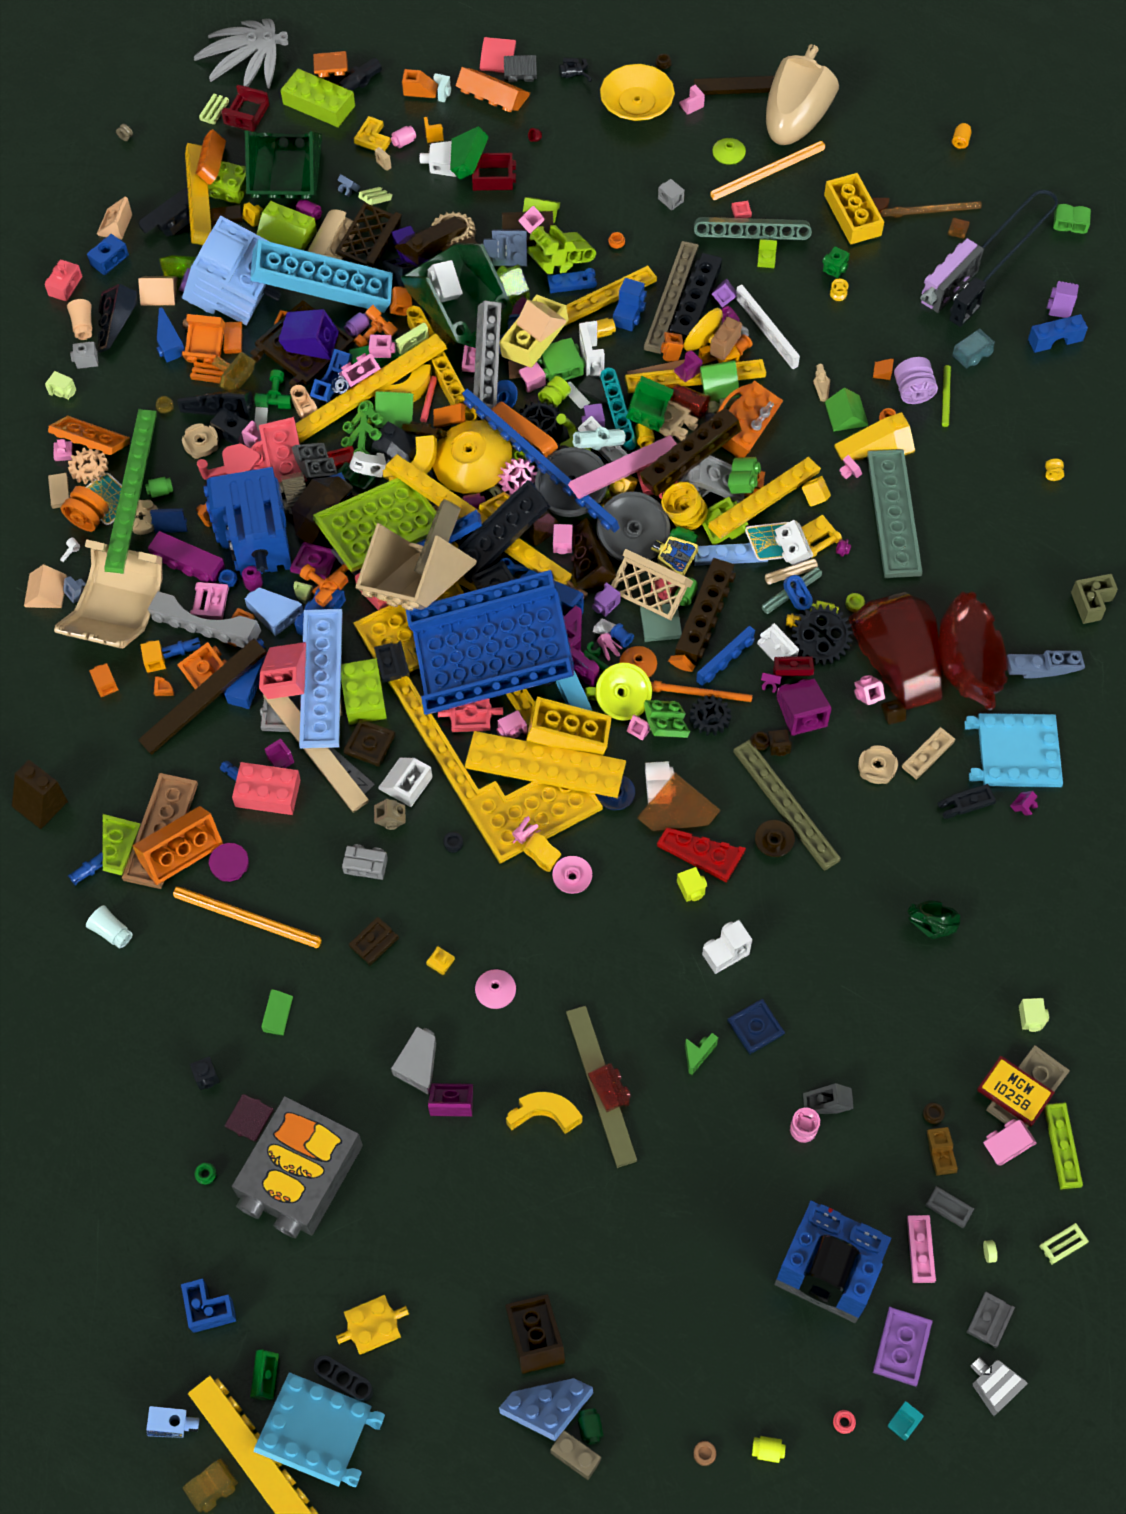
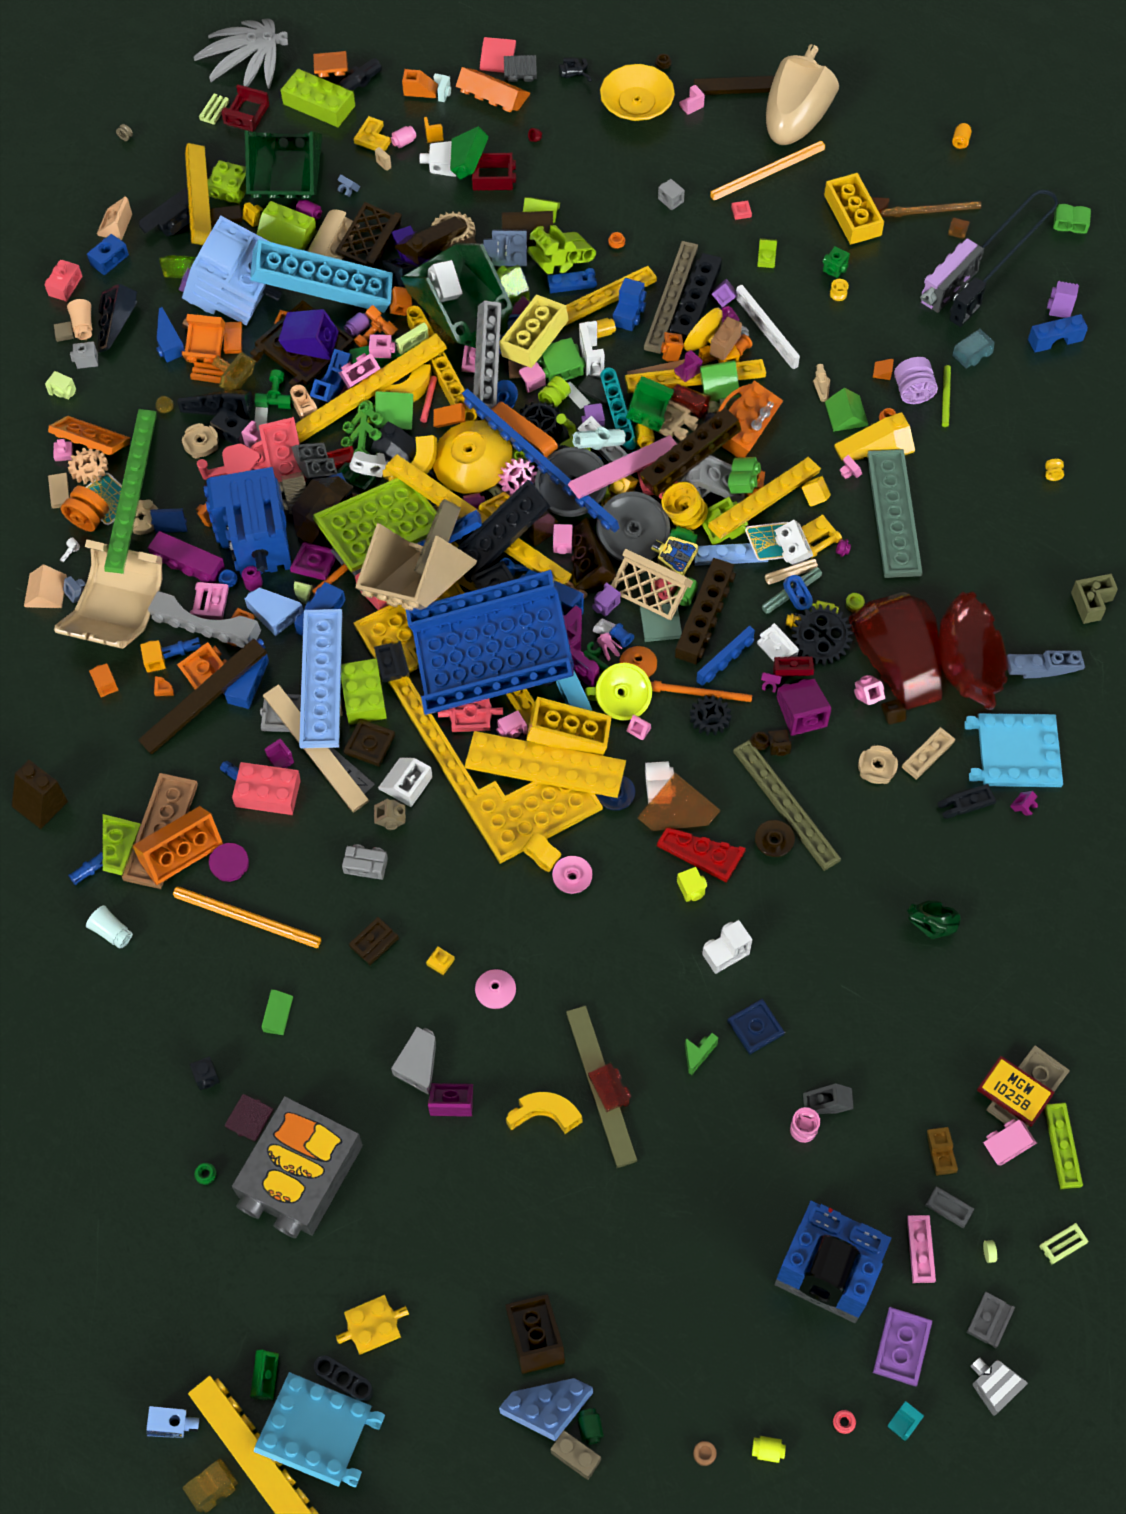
(63, 331): none -> dark tan tile
(158, 290): light nougat slope -> none
(159, 487): bright green brick -> none
(206, 1312): blue brick -> none
(210, 157): orange beam -> none
(283, 671): coral slope -> none
(327, 586): orange bar -> none
(344, 385): plate -> none
(375, 195): yellowish green tile -> none
(423, 429): dark brown plate -> none
(453, 842): black tile -> none
(522, 835): bright pink piece -> none
(531, 219): bright pink panel -> none
(539, 320): light nougat slope -> none
(666, 718): bright green slope -> none
(682, 662): orange tile -> none
(729, 151): lime dish -> none
(759, 233): sand green beam -> none
(933, 1113): dark brown plate -> none
(1033, 1014): yellowish green brick -> none

